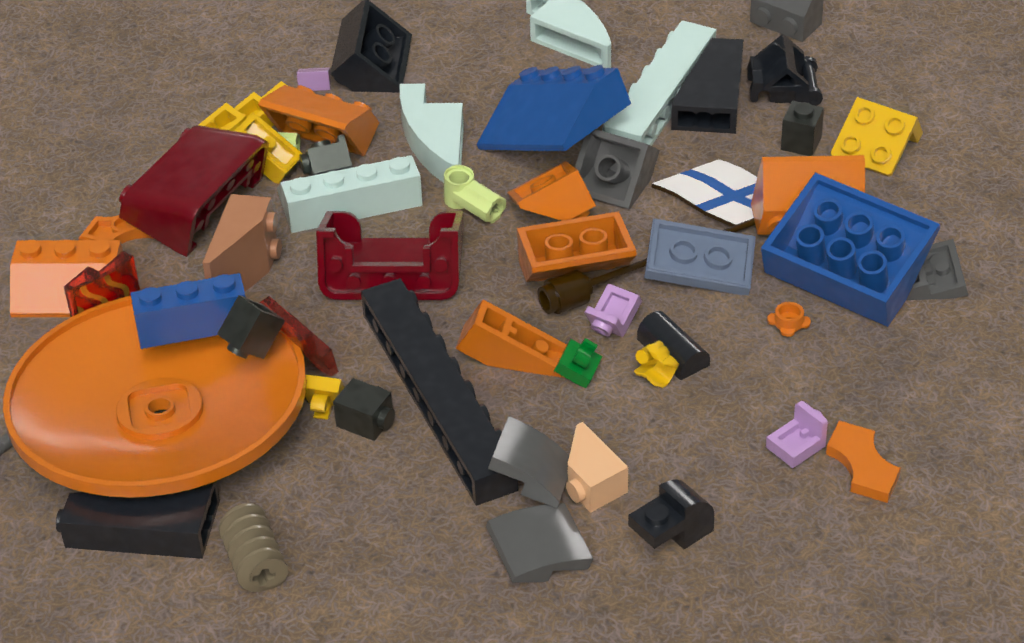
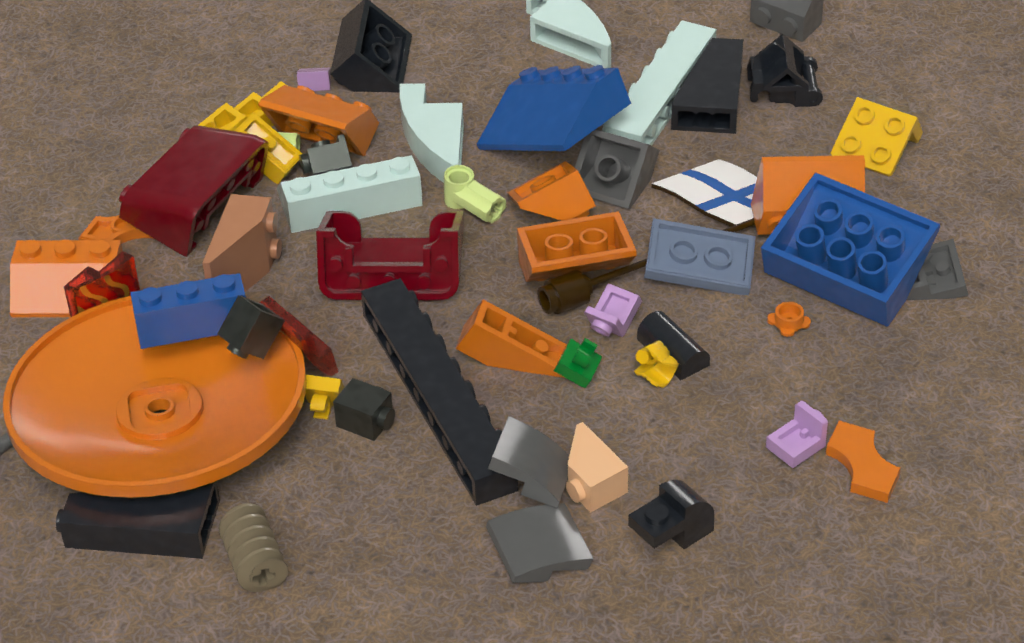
(802, 128): pearl dark grey brick -> none

